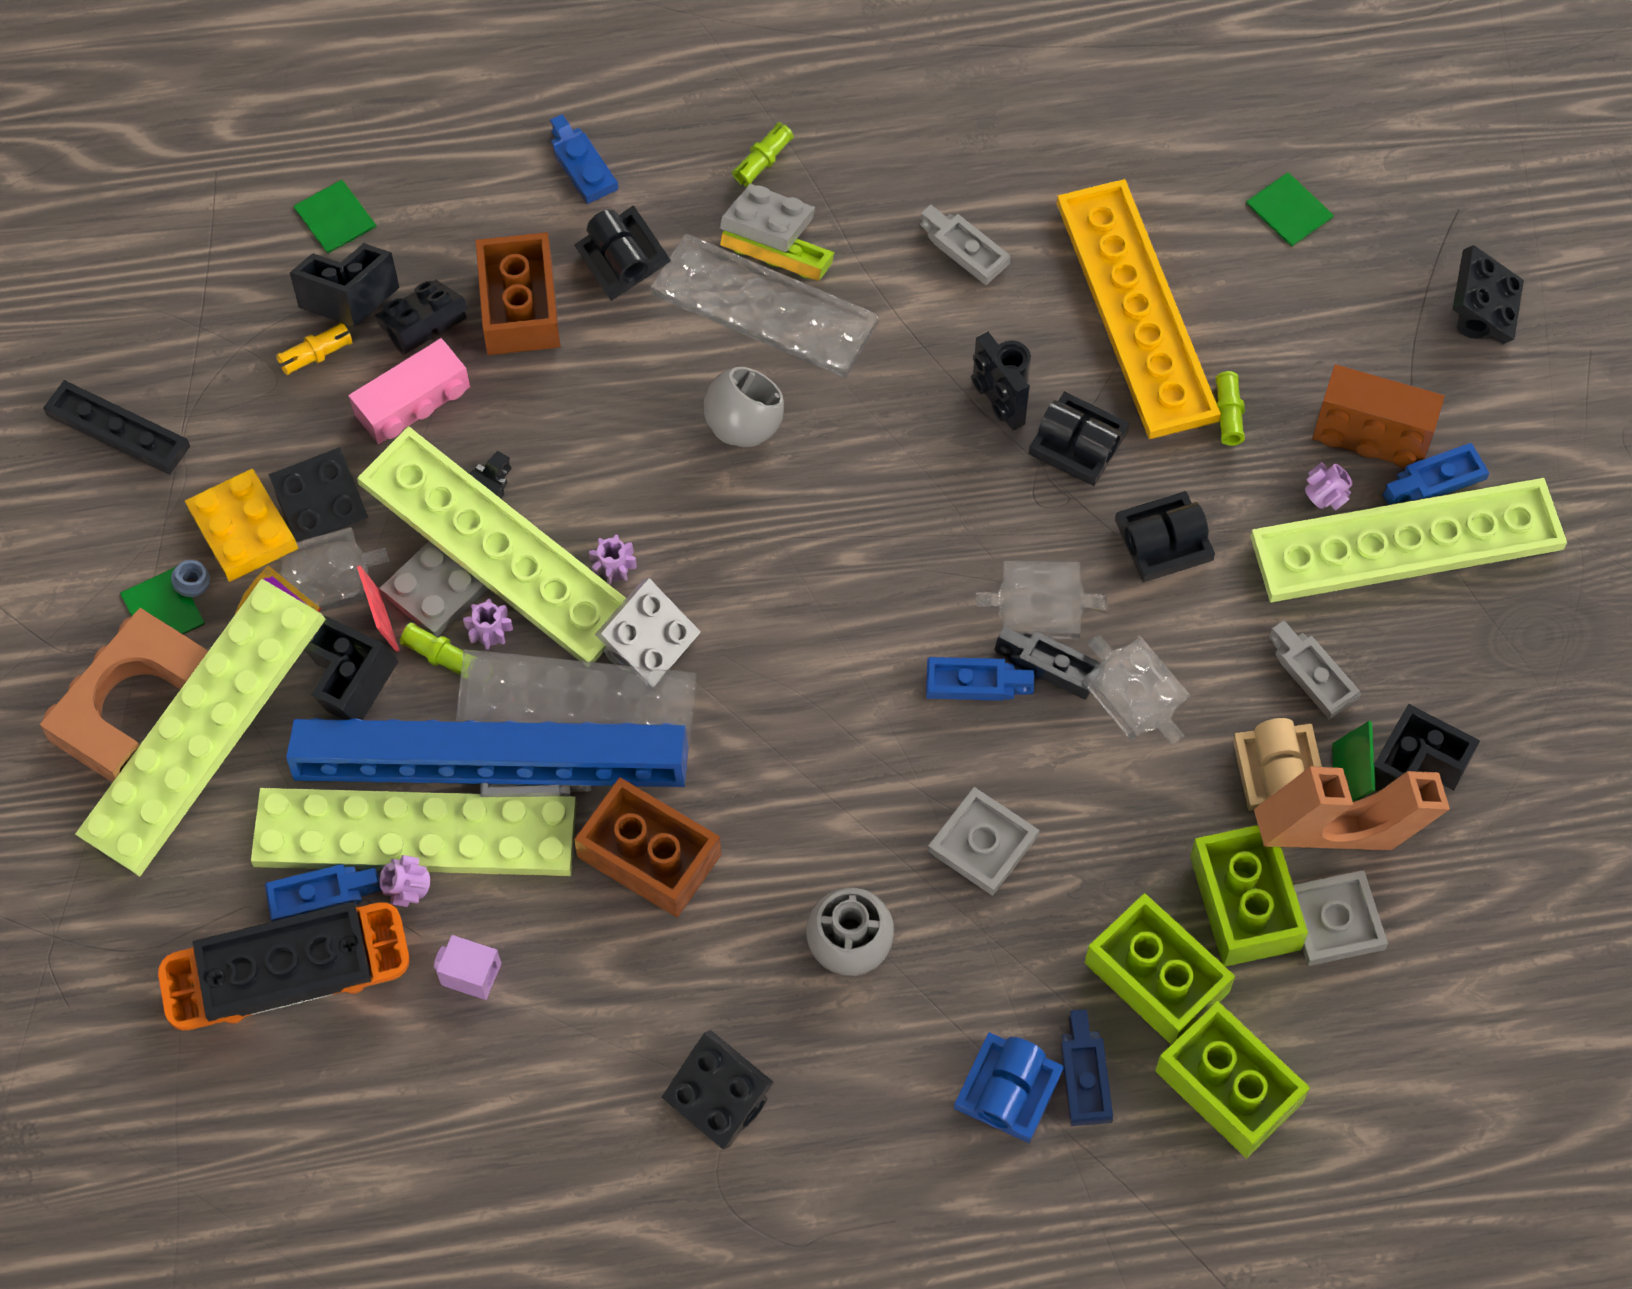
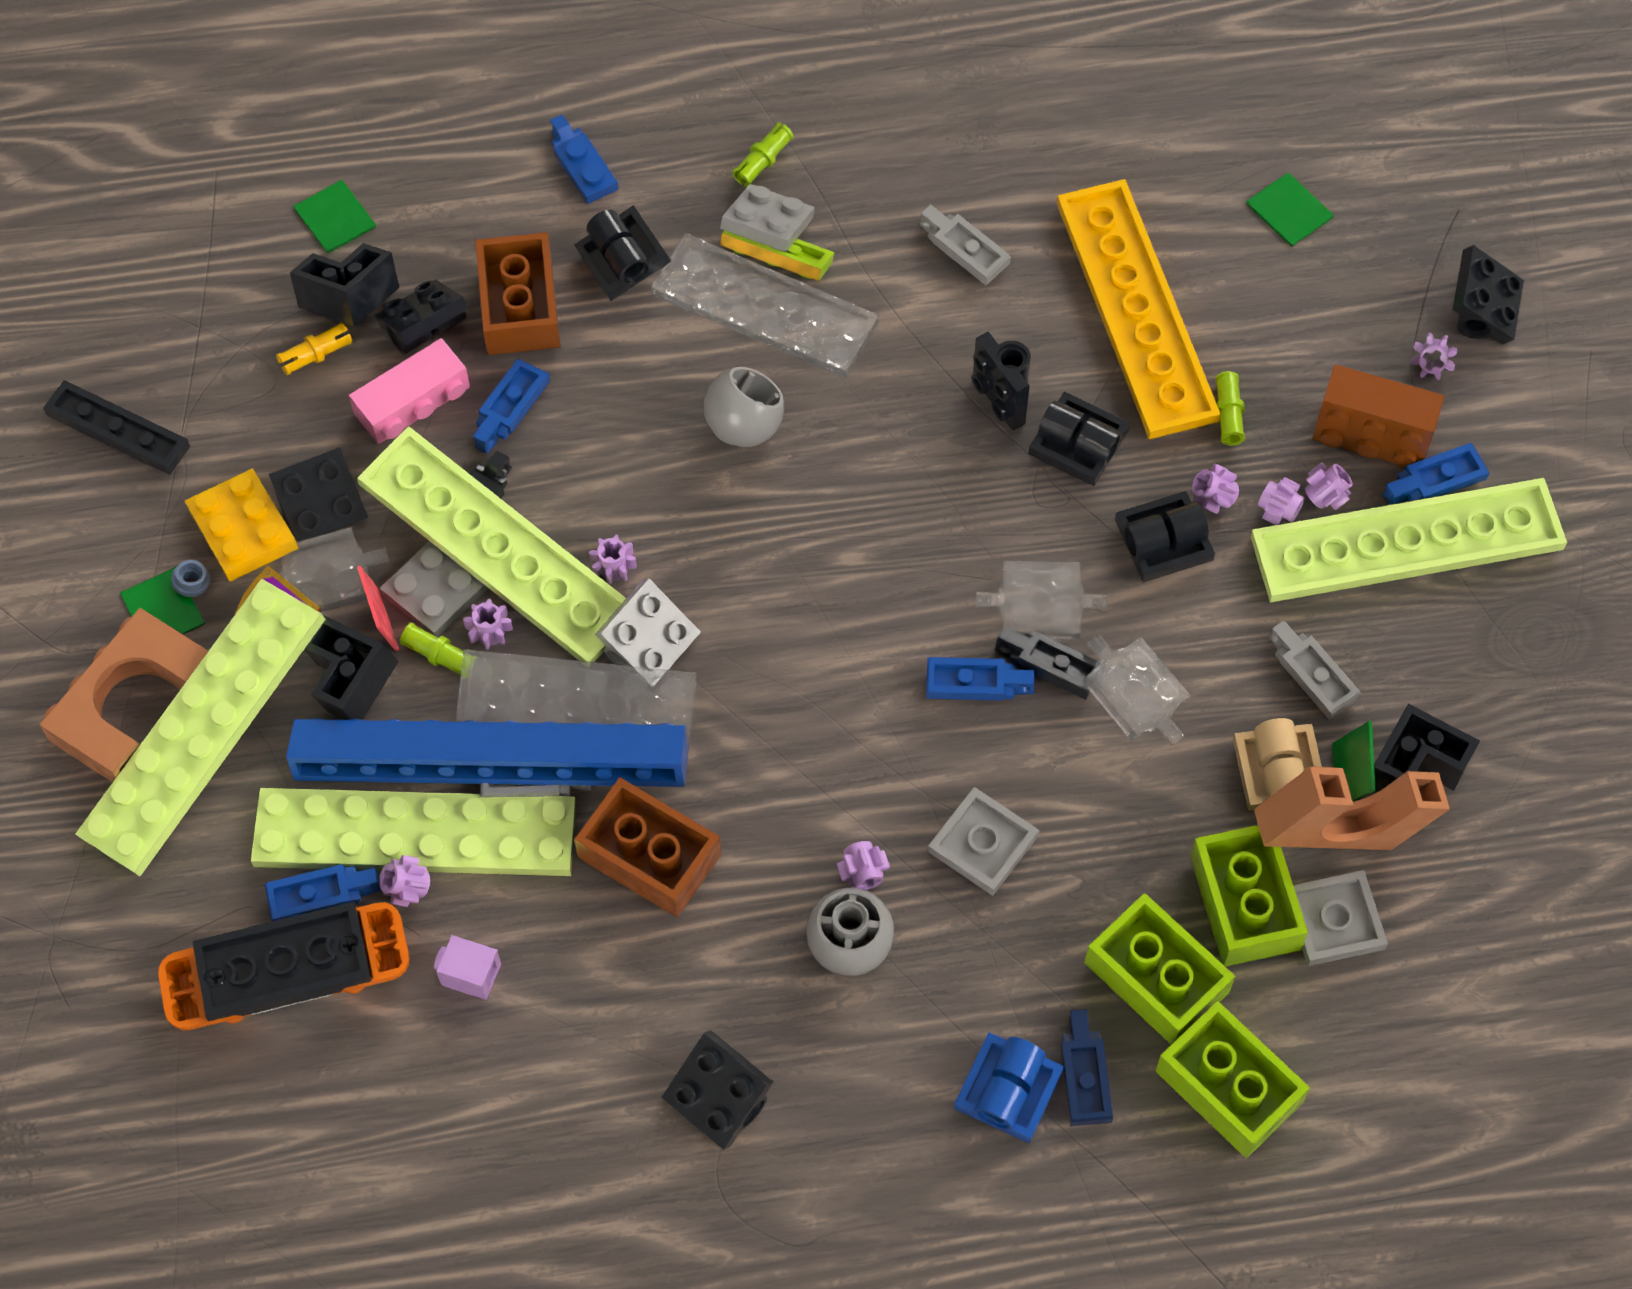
(509, 404): none -> blue hinge
(863, 865): none -> lavender gear
(1215, 488): none -> lavender gear
(1281, 501): none -> lavender gear
(1438, 364): none -> lavender gear

